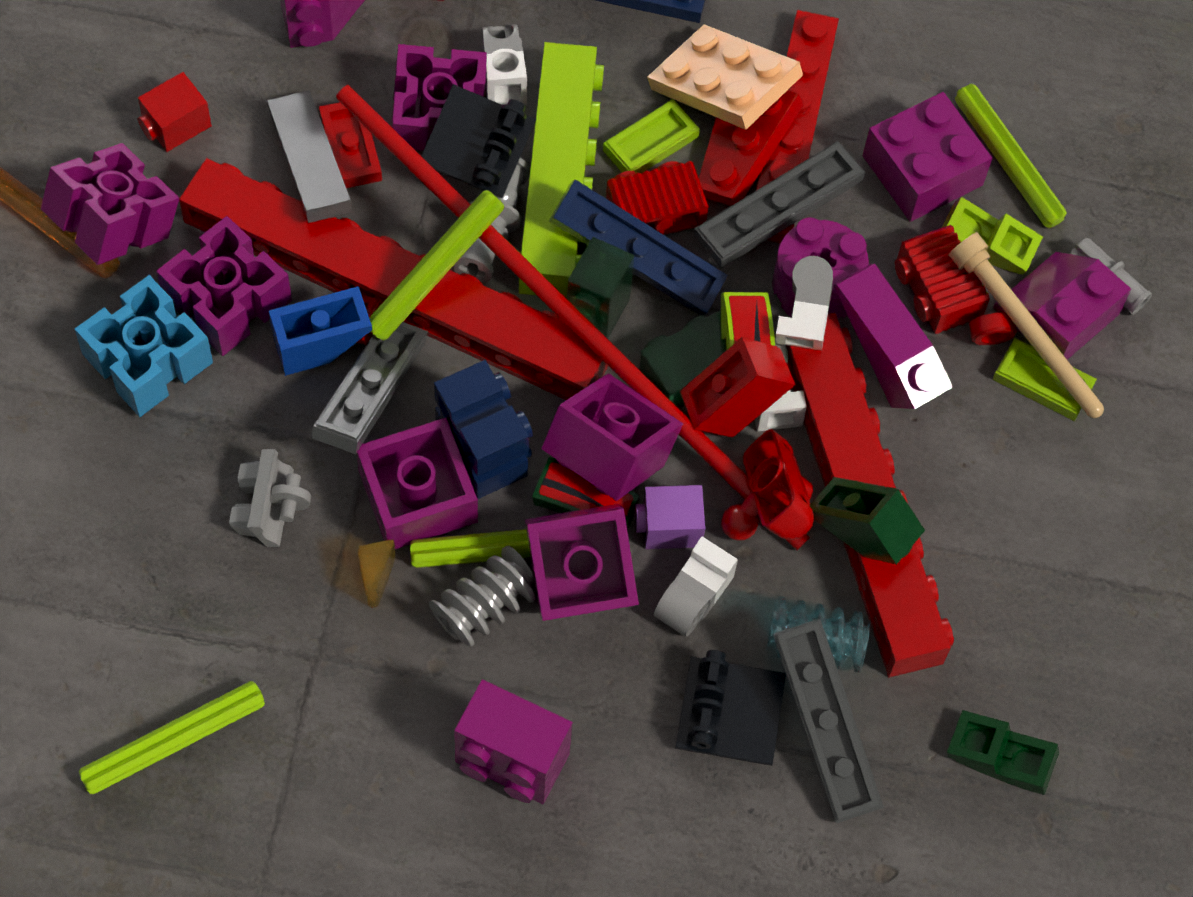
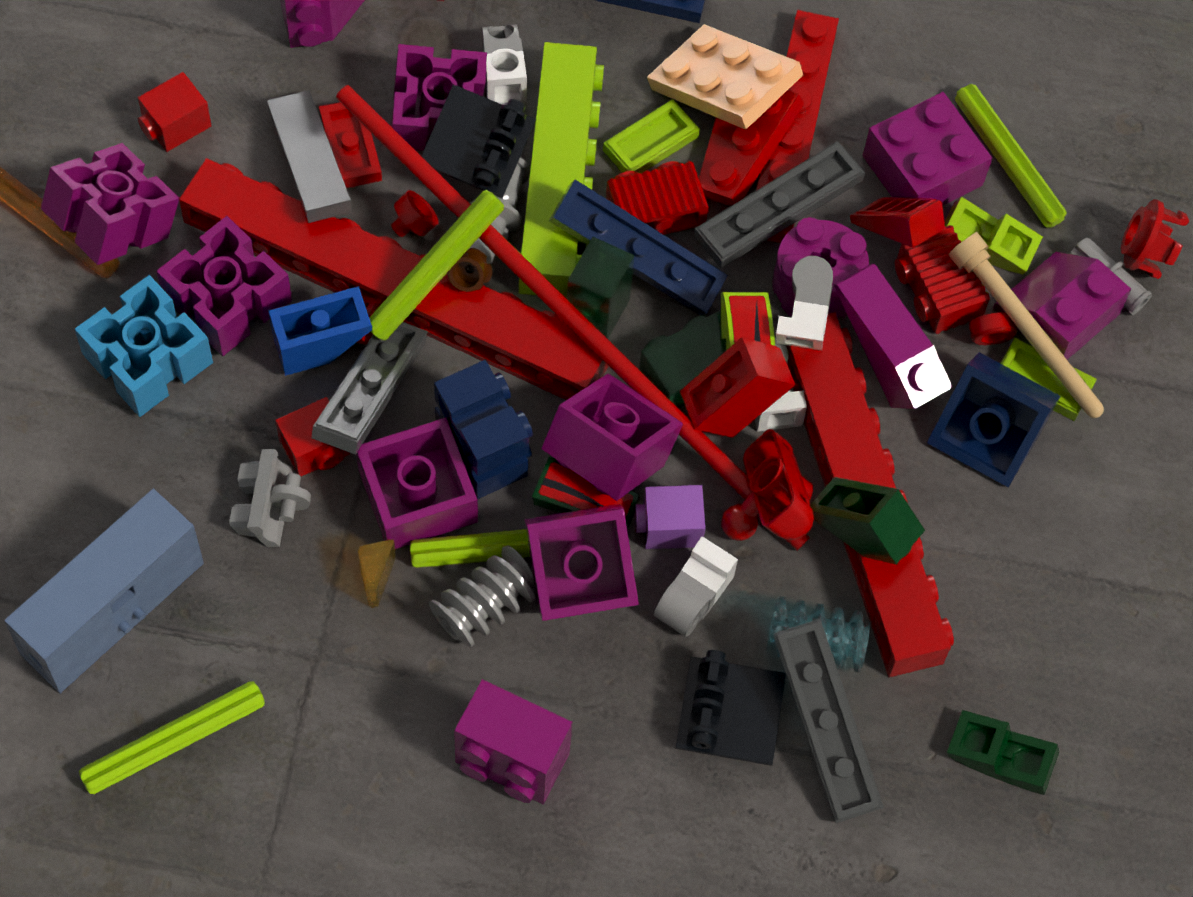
(105, 590): none -> sand blue brick
(295, 437): none -> red brick
(414, 215): none -> red tile
(470, 281): none -> reddish brown plate
(902, 219): none -> red slope
(993, 419): none -> dark blue slope
(1151, 239): none -> red piece

